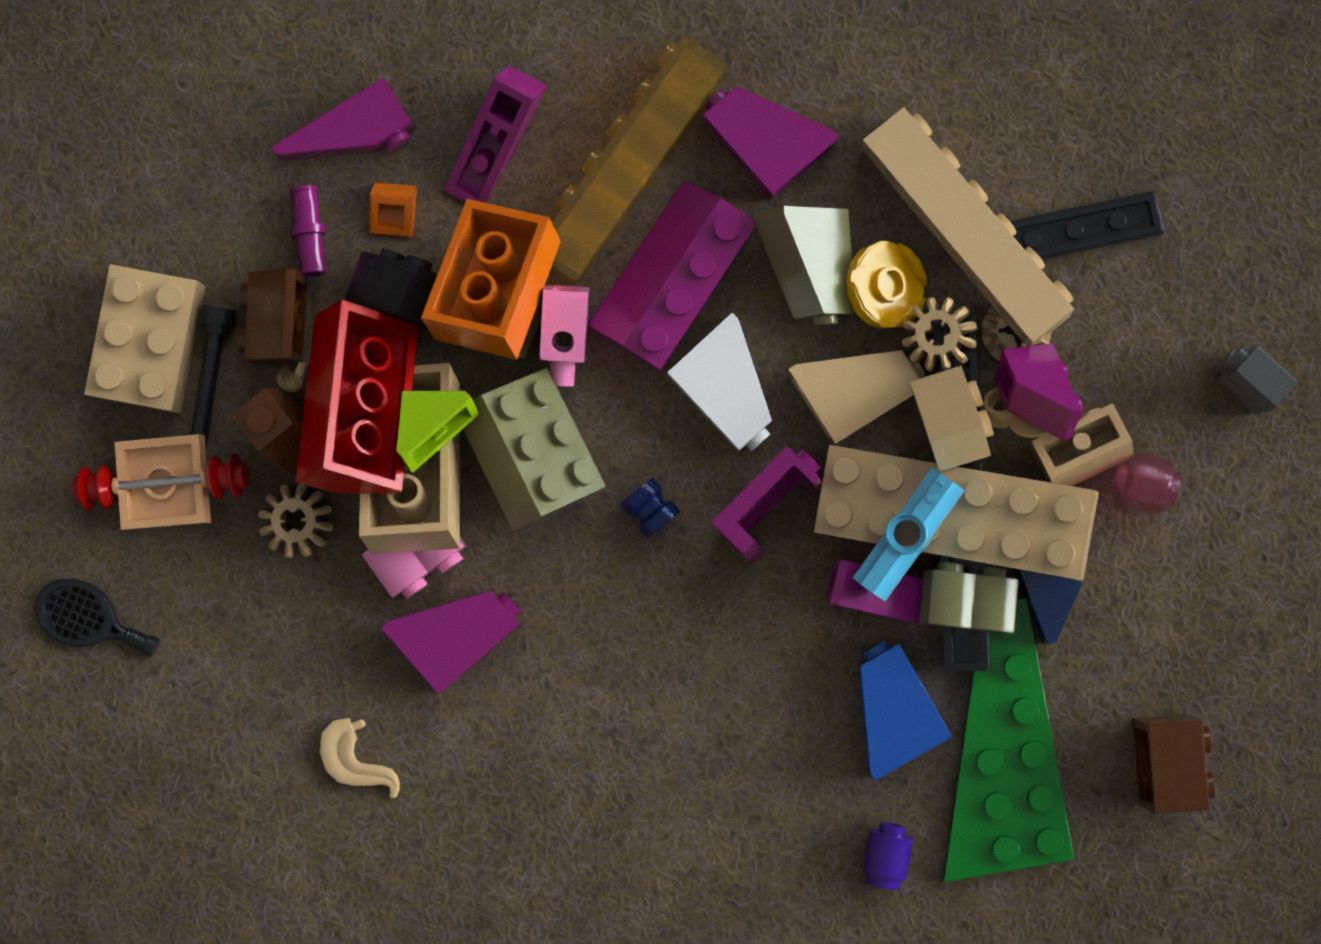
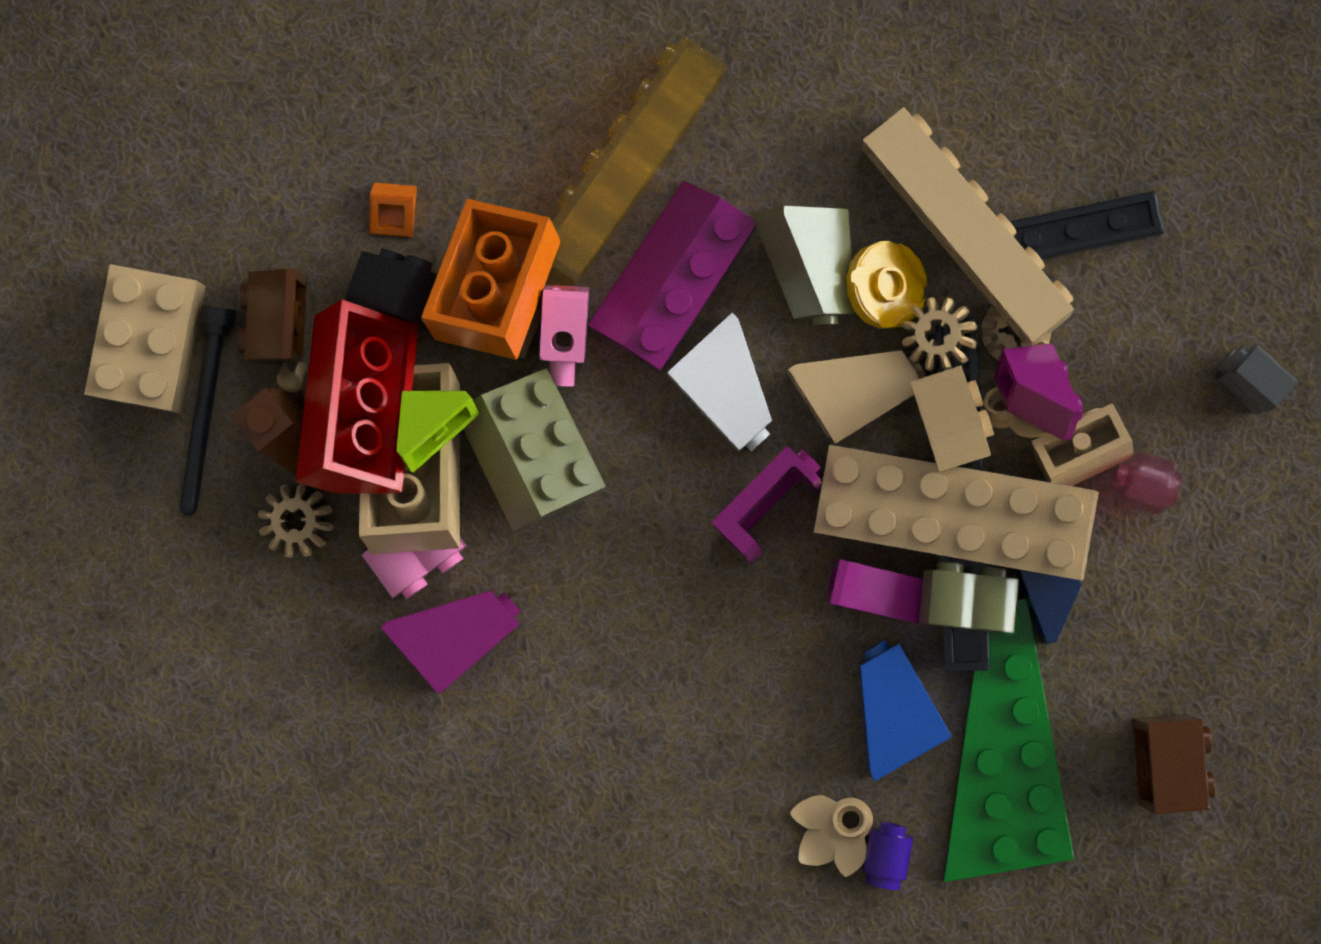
(129, 636): black piece -> none
(162, 482): light nougat plate -> none
(308, 230): magenta pin -> none
(340, 761): tan piece -> none
(356, 126): magenta slope -> none
(495, 134): magenta slope -> none
(650, 508): clear blue wheel -> none
(766, 137): magenta slope -> none
(828, 837): none -> tan plate
(889, 558): medium azure piece -> none

